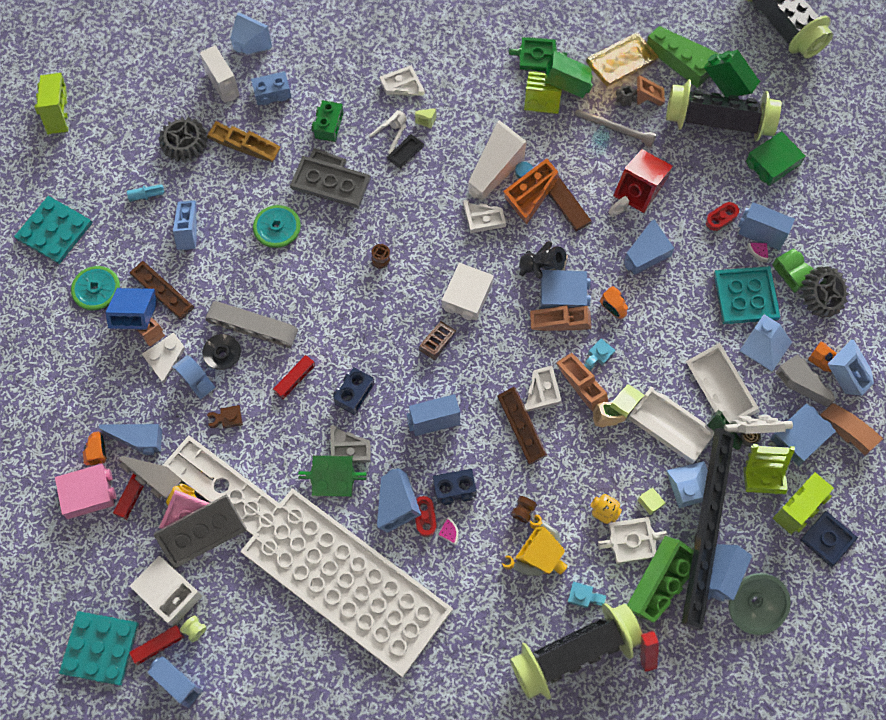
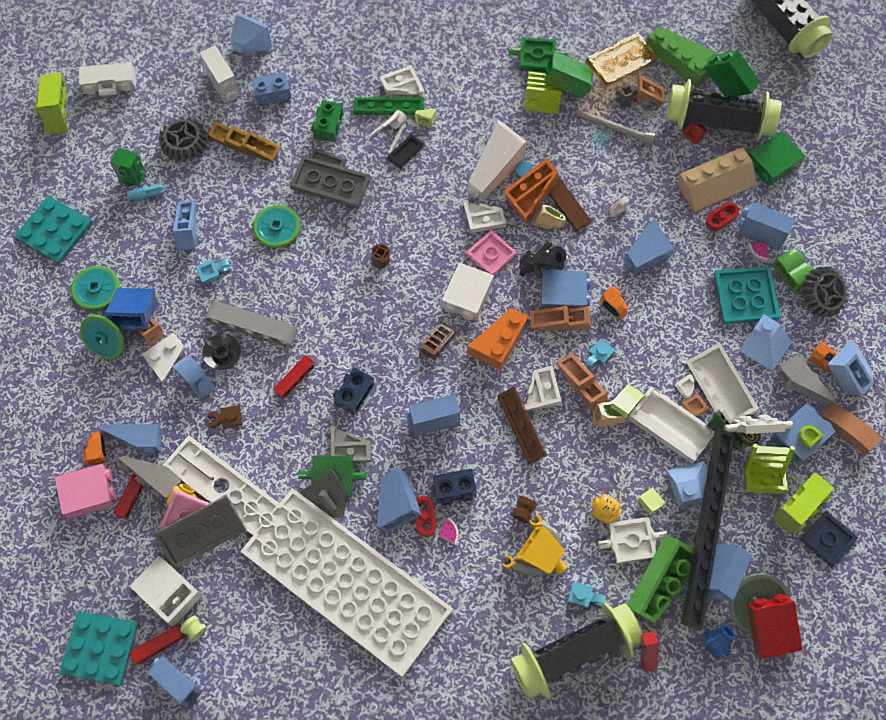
(102, 336): none -> teal wheel
(107, 78): none -> white piece
(128, 167): none -> green brick
(163, 290): reddish brown tile -> none
(210, 271): none -> medium azure plate
(327, 495): none -> dark grey shield
(387, 105): none -> green tile
(491, 253): none -> bright pink tile
(499, 339): none -> orange wedge
(548, 217): none -> tan rock
(642, 180): red slope -> none
(686, 386): none -> white tile
(694, 132): none -> red tile
(695, 405): none -> nougat tile
(717, 179): none -> tan slope
(719, 640): none -> blue rock
(774, 626): none -> red brick
(809, 436): none -> lime tile

